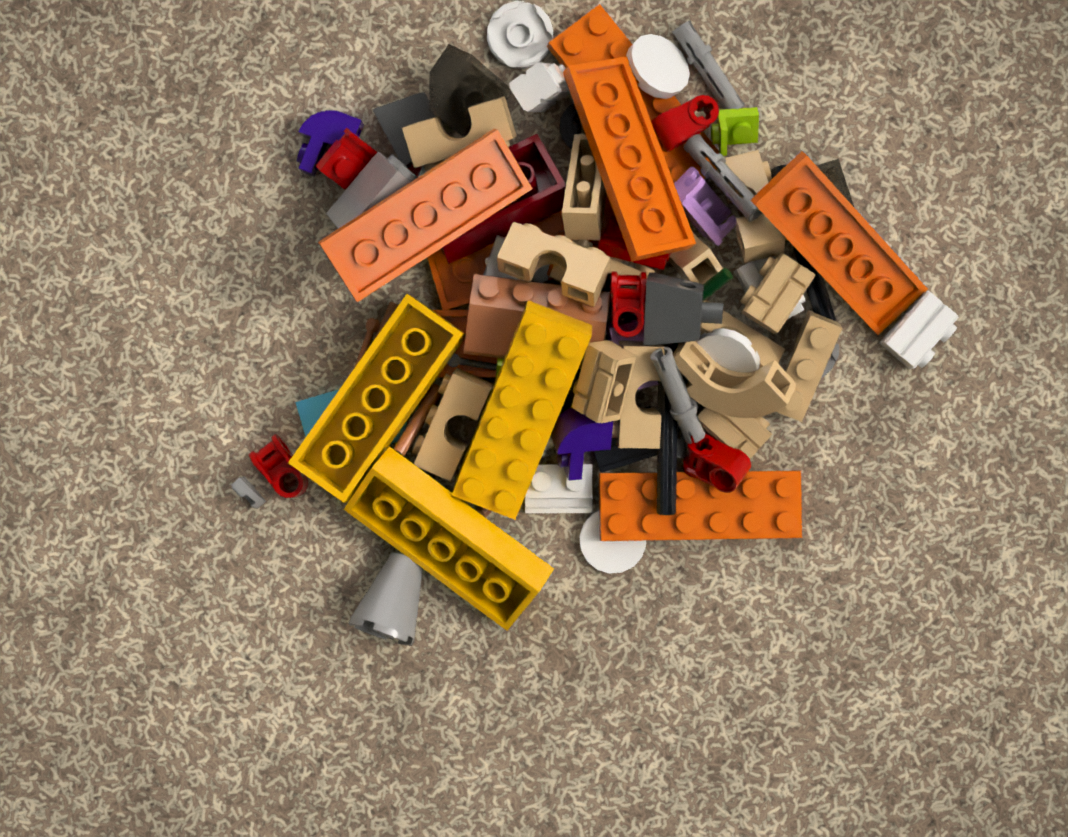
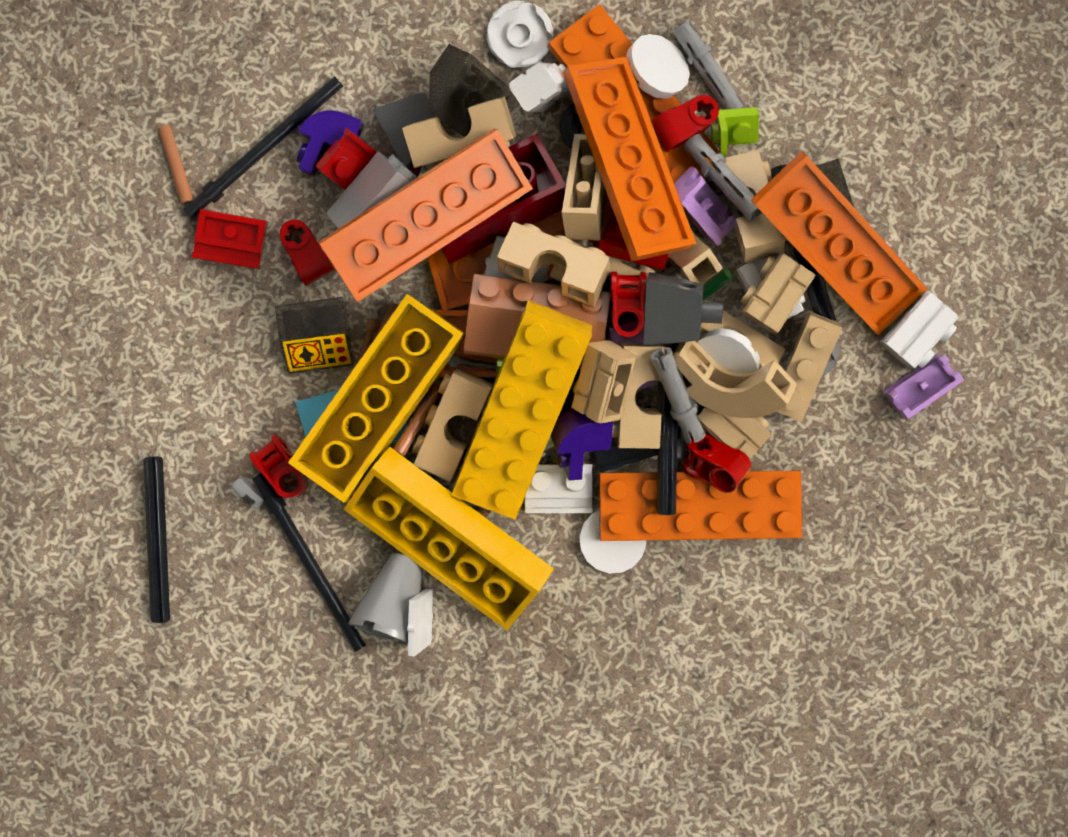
(156, 539): none -> black axle
(175, 164): none -> nougat piece
(214, 190): none -> black bar
(229, 239): none -> red plate
(275, 504): none -> black bar
(306, 256): none -> red piece
(315, 335): none -> clear smoke slope
(420, 622): none -> white piece
(922, 386): none -> lavender hinge

